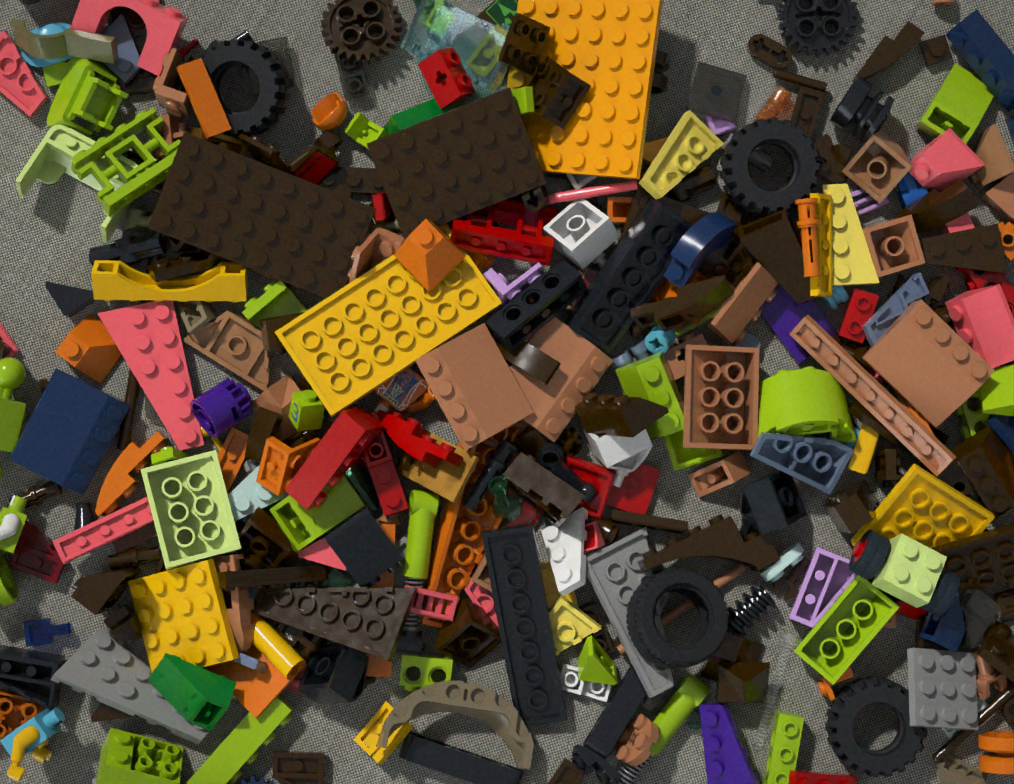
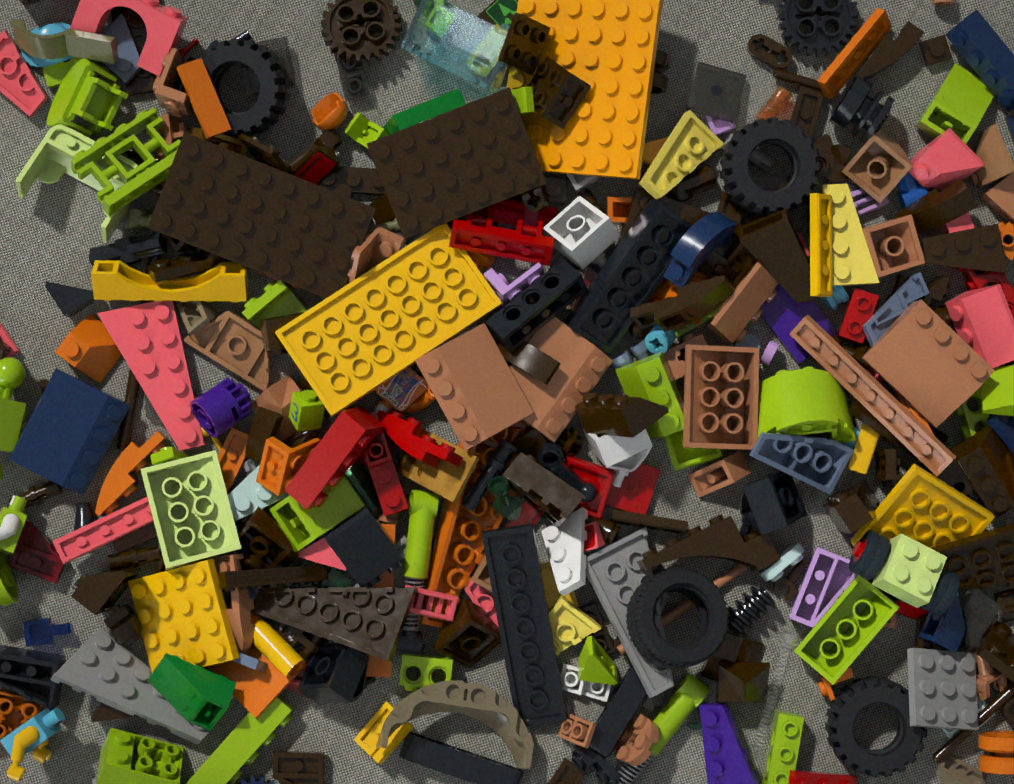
(382, 206): red tile -> none
(429, 254): orange slope -> none
(446, 78): red brick -> none
(577, 730): none -> nougat slope
(593, 191): coral bar -> none
(769, 353): none -> lavender tile
(808, 207): orange pin -> none
(854, 53): none -> orange plate

